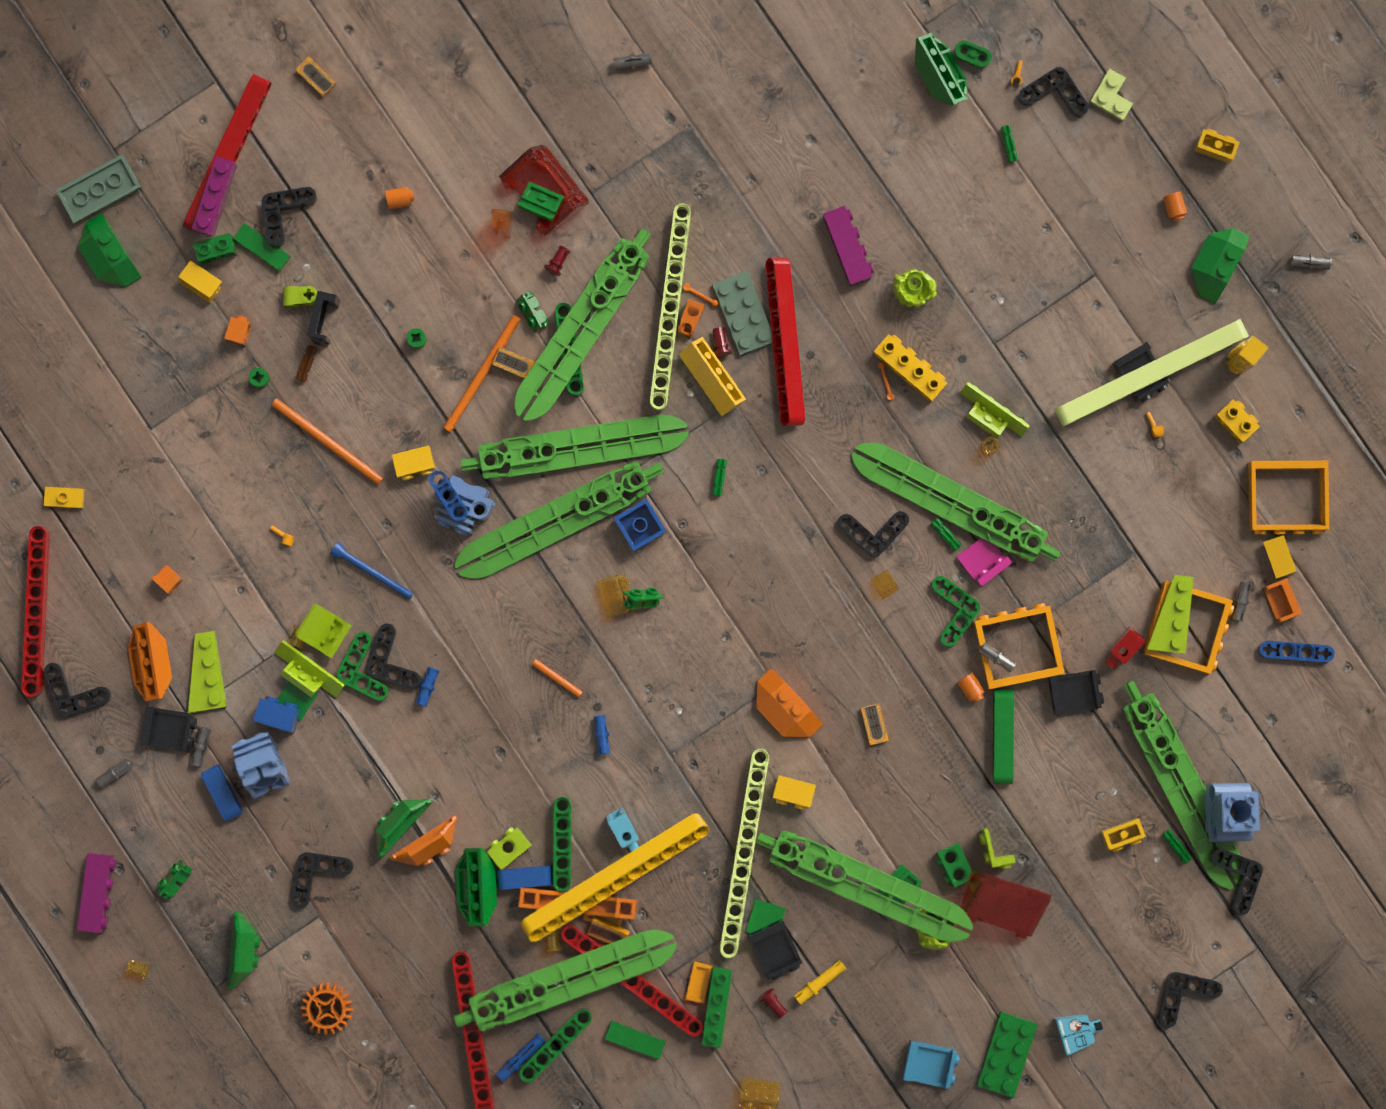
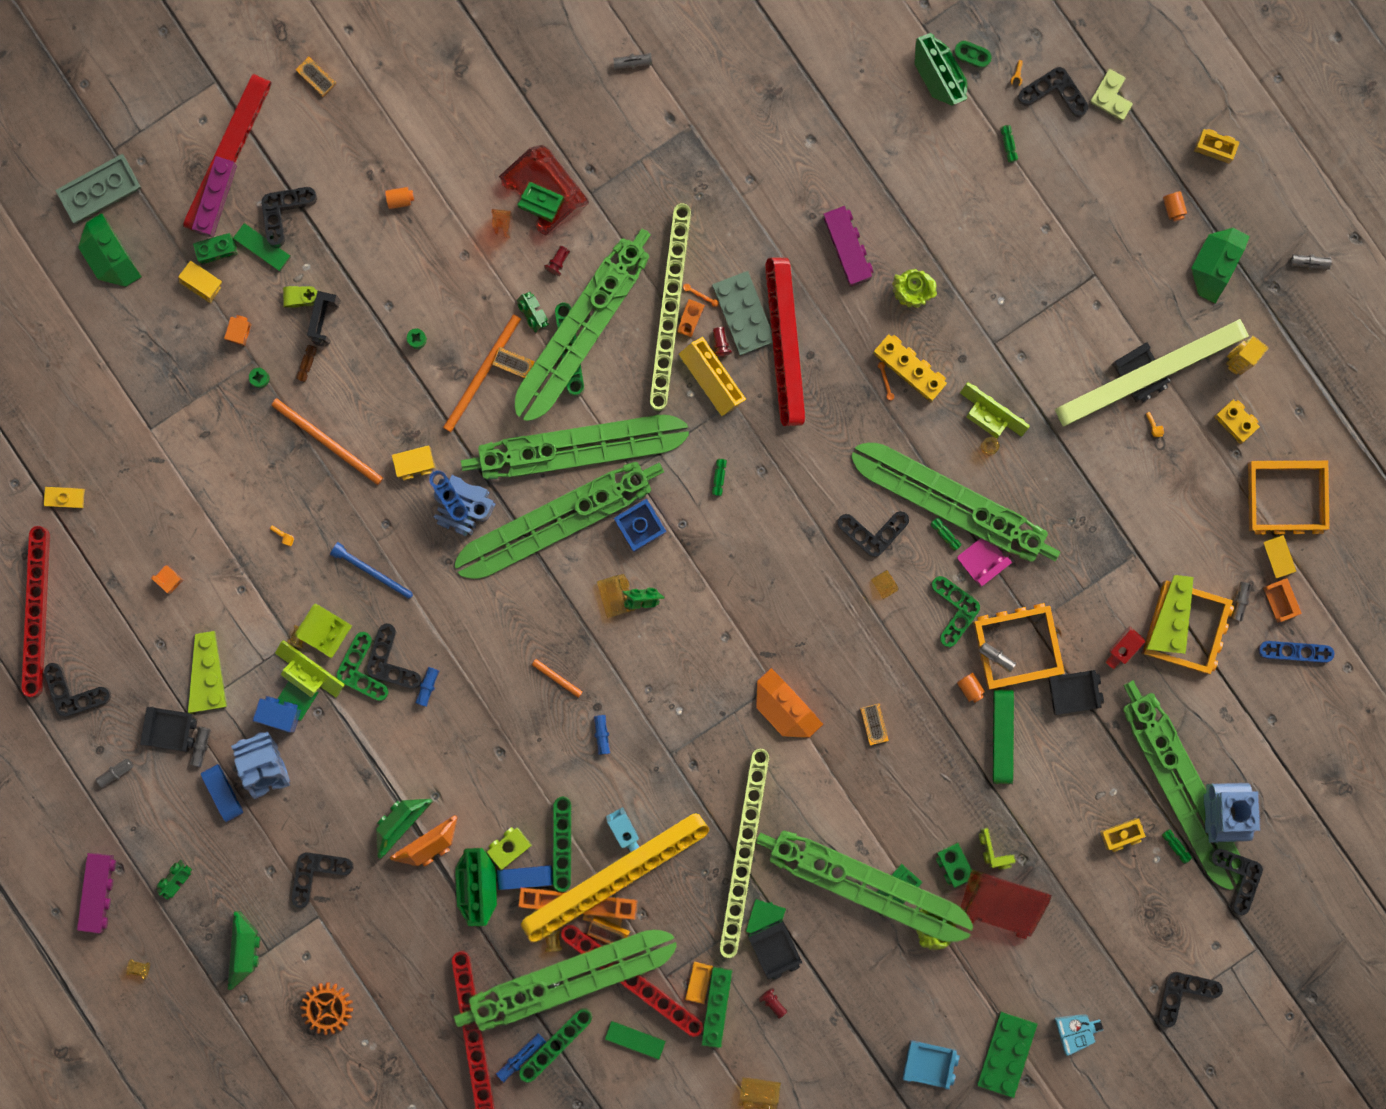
(149, 661): orange wedge -> none
(793, 791): yellow brick -> none
(821, 981): yellow pin -> none

